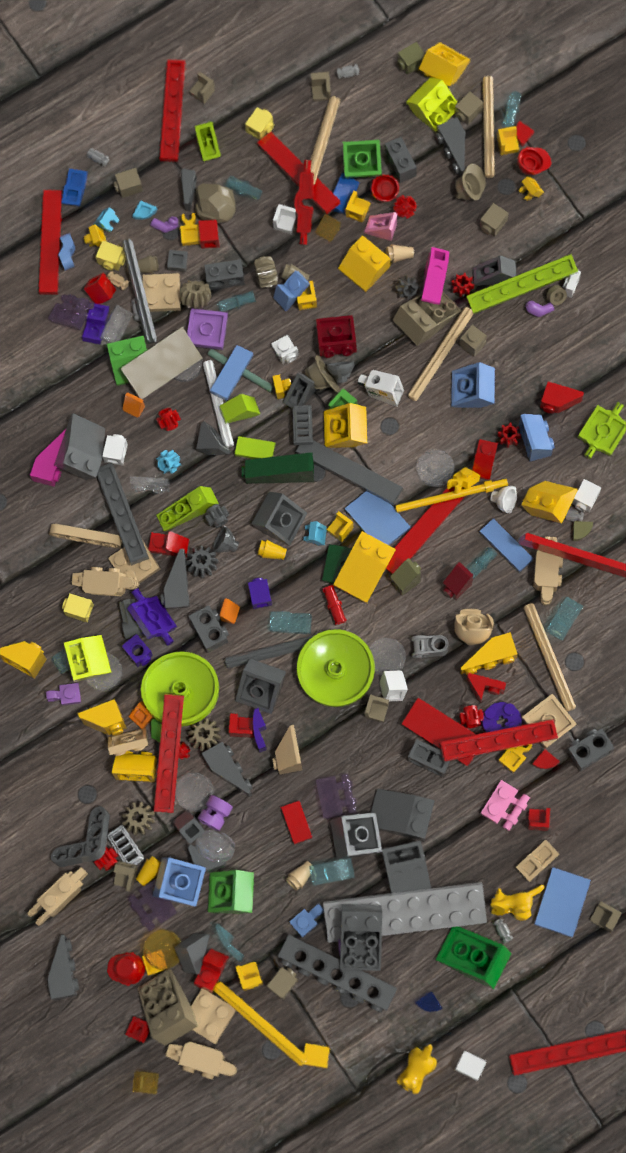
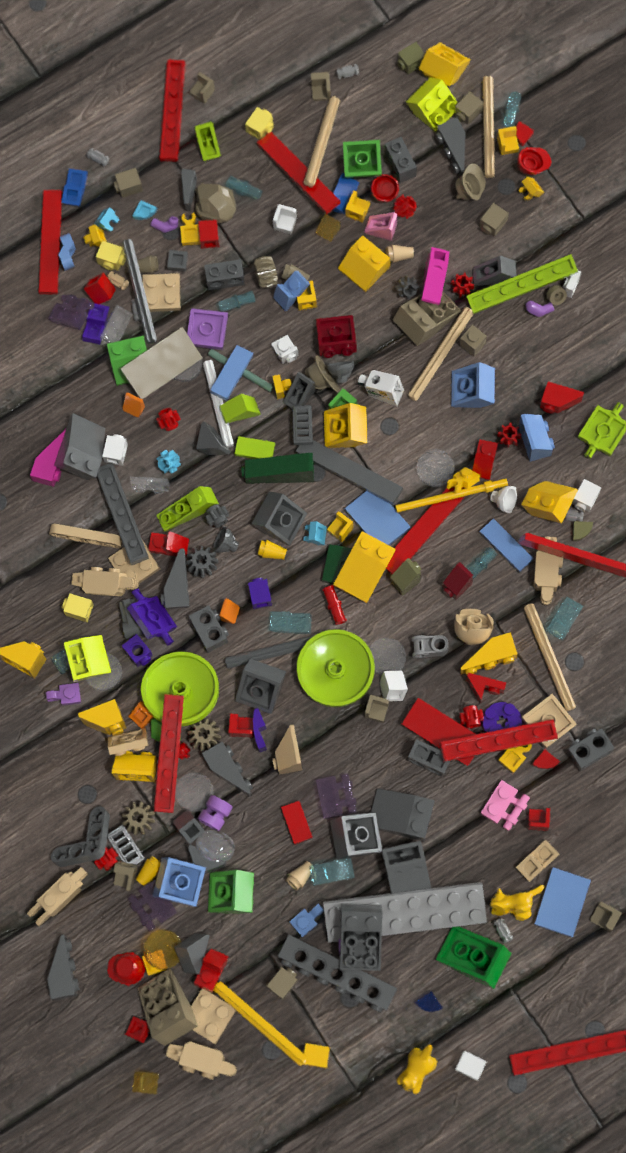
(195, 294): dark tan gear -> none
(226, 939): clear light blue slope -> none
(249, 976): yellow panel -> none
(306, 191): red piece -> none

